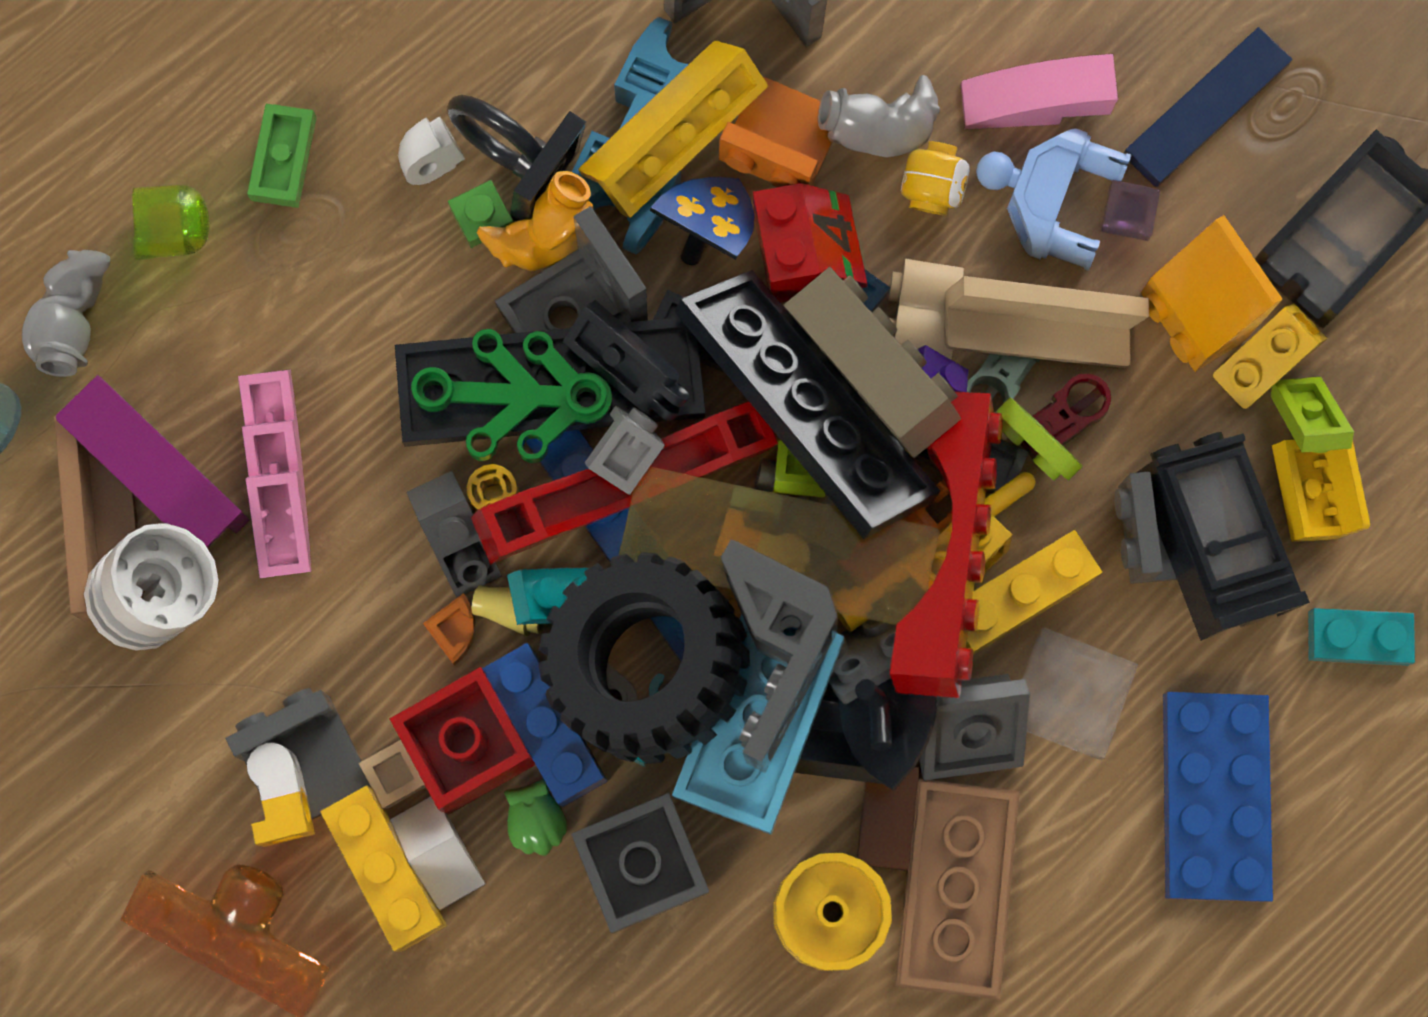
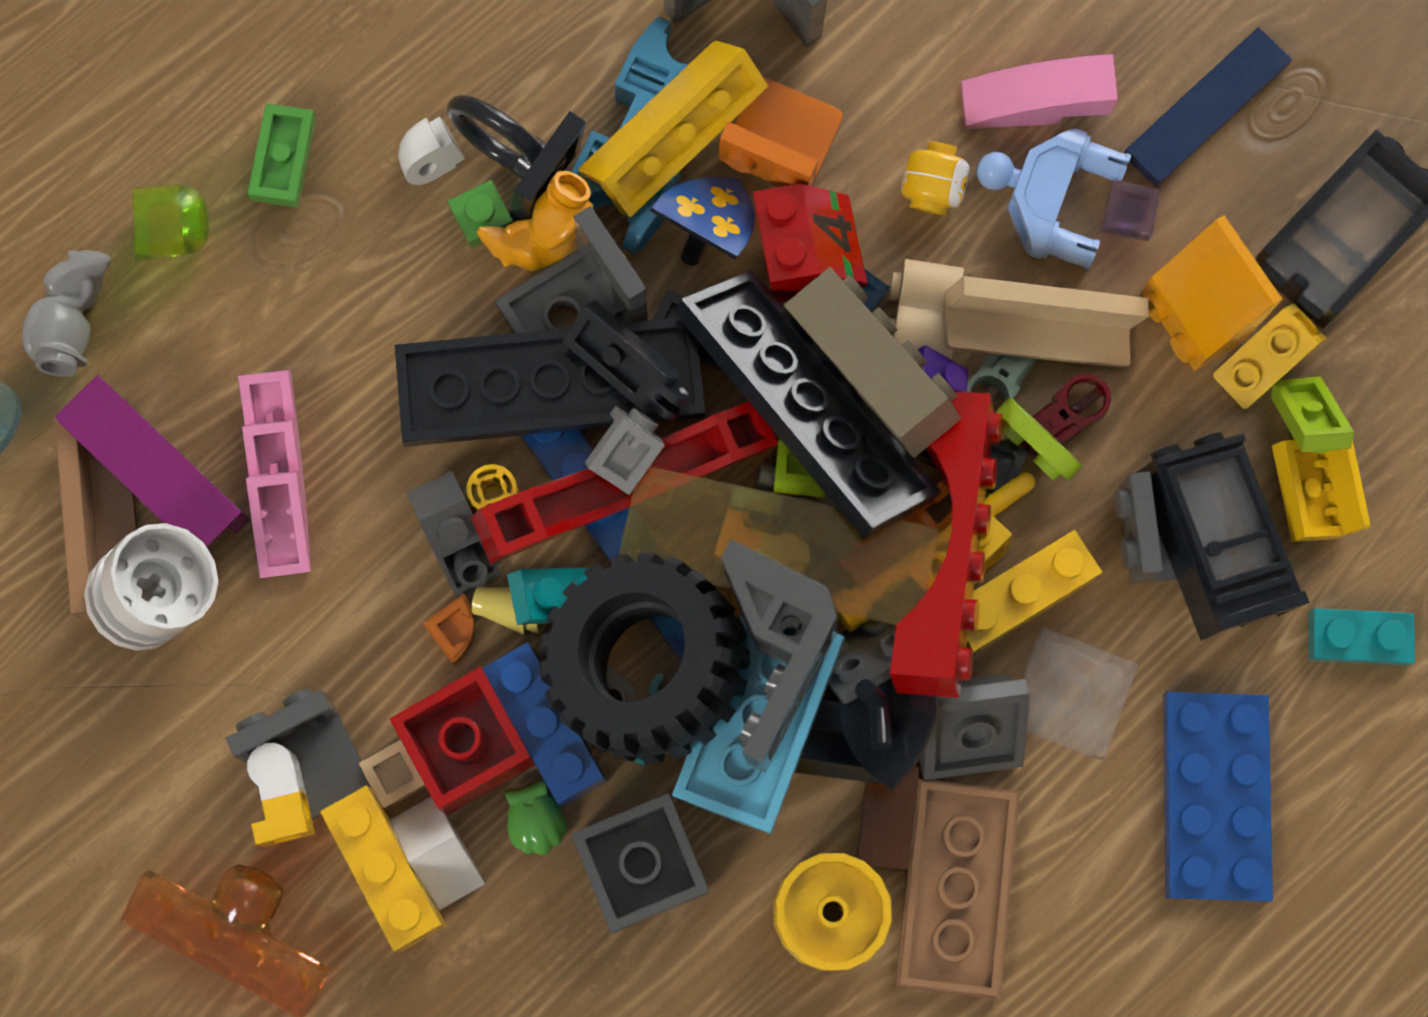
(521, 395): green plant -> none
(880, 128): light grey animal -> none

